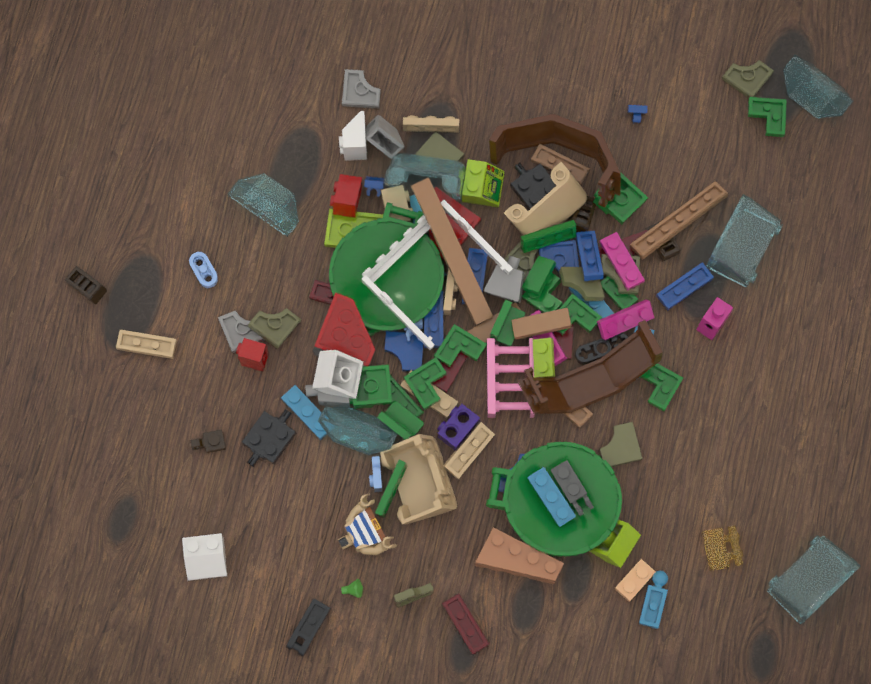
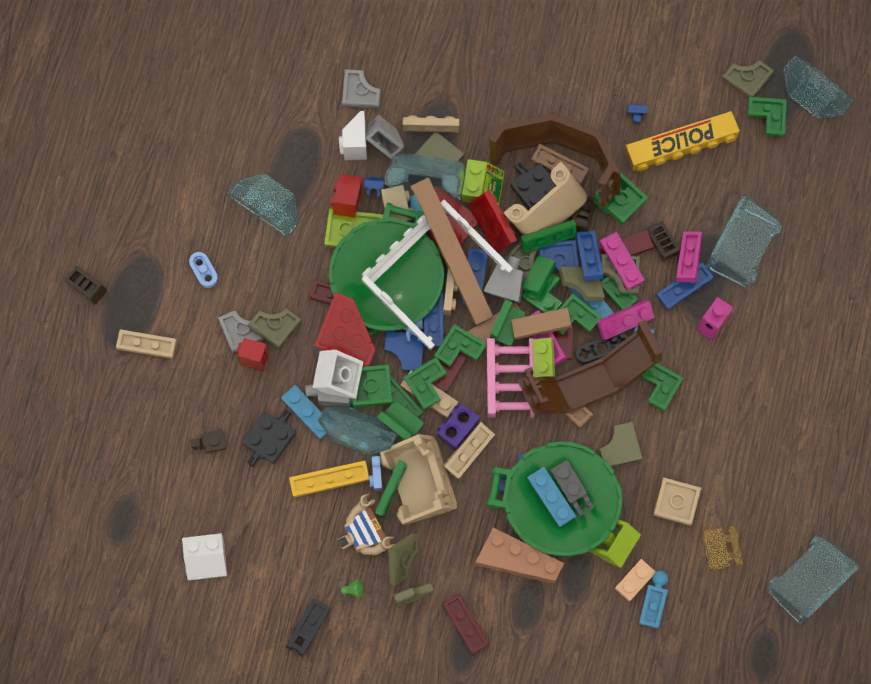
(329, 479): none -> yellow plate
(400, 558): none -> olive tile
(492, 221): none -> red plate
(677, 501): none -> tan plate
(678, 220): medium nougat tile -> none
(682, 141): none -> yellow brick
(689, 257): none -> dark pink plate

